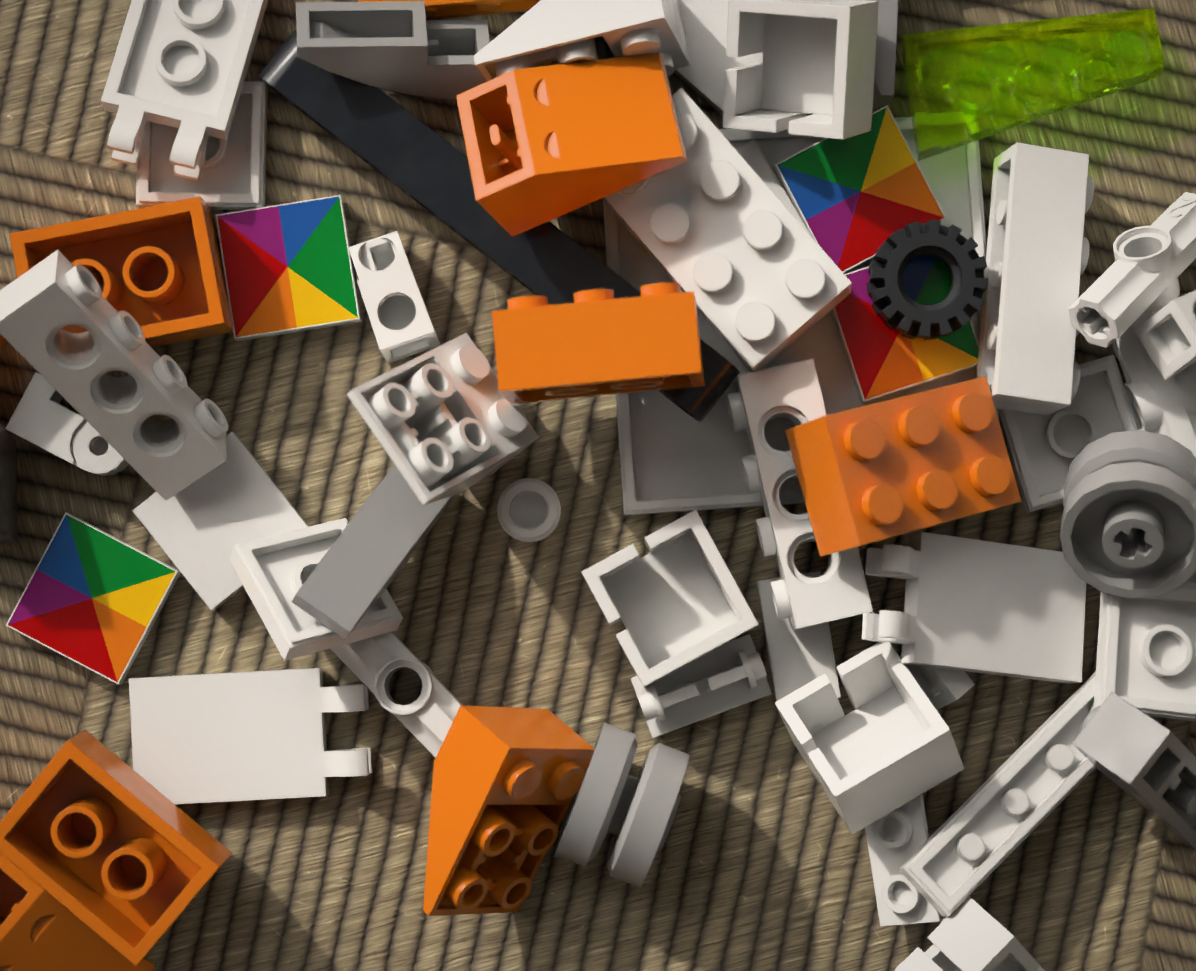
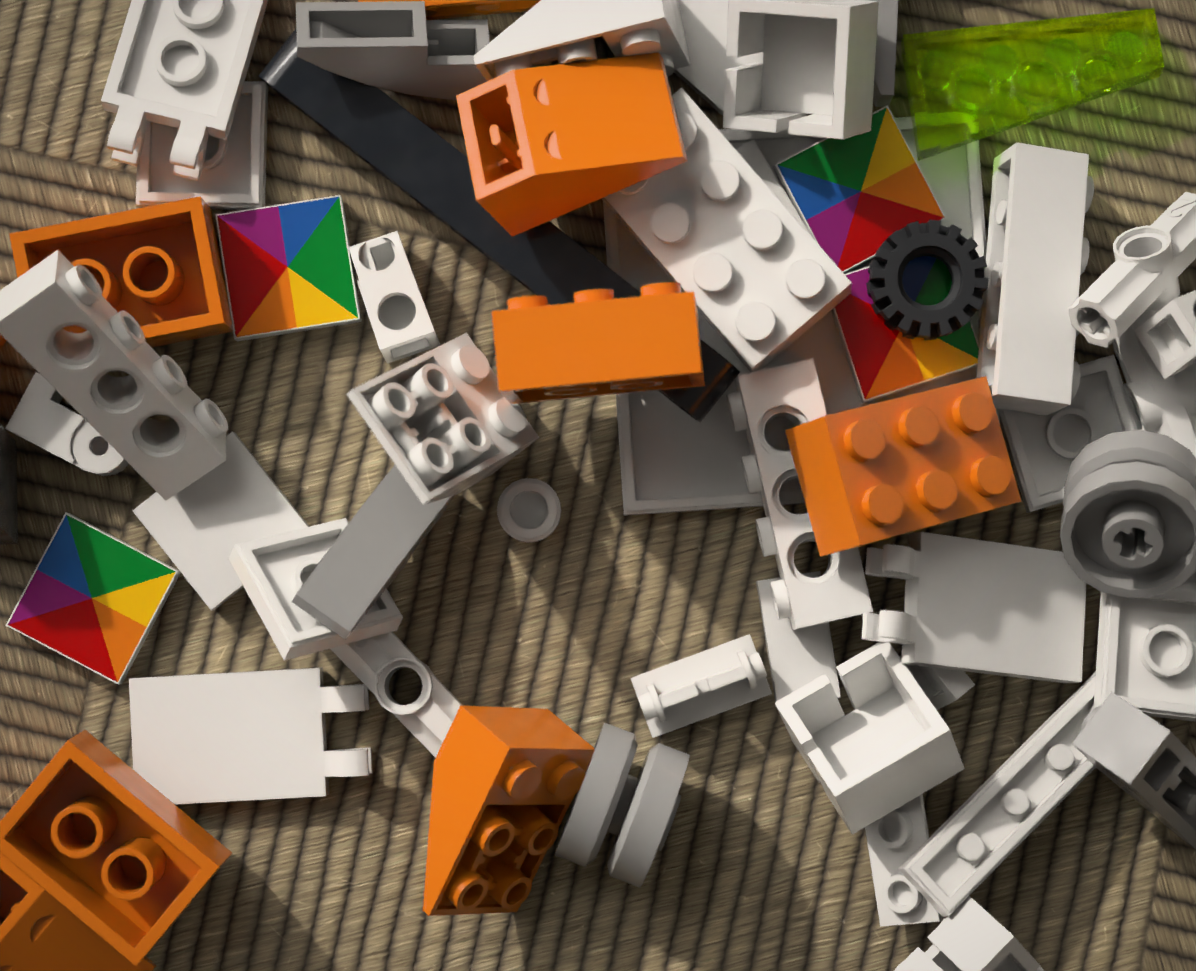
(672, 600): white piece -> none

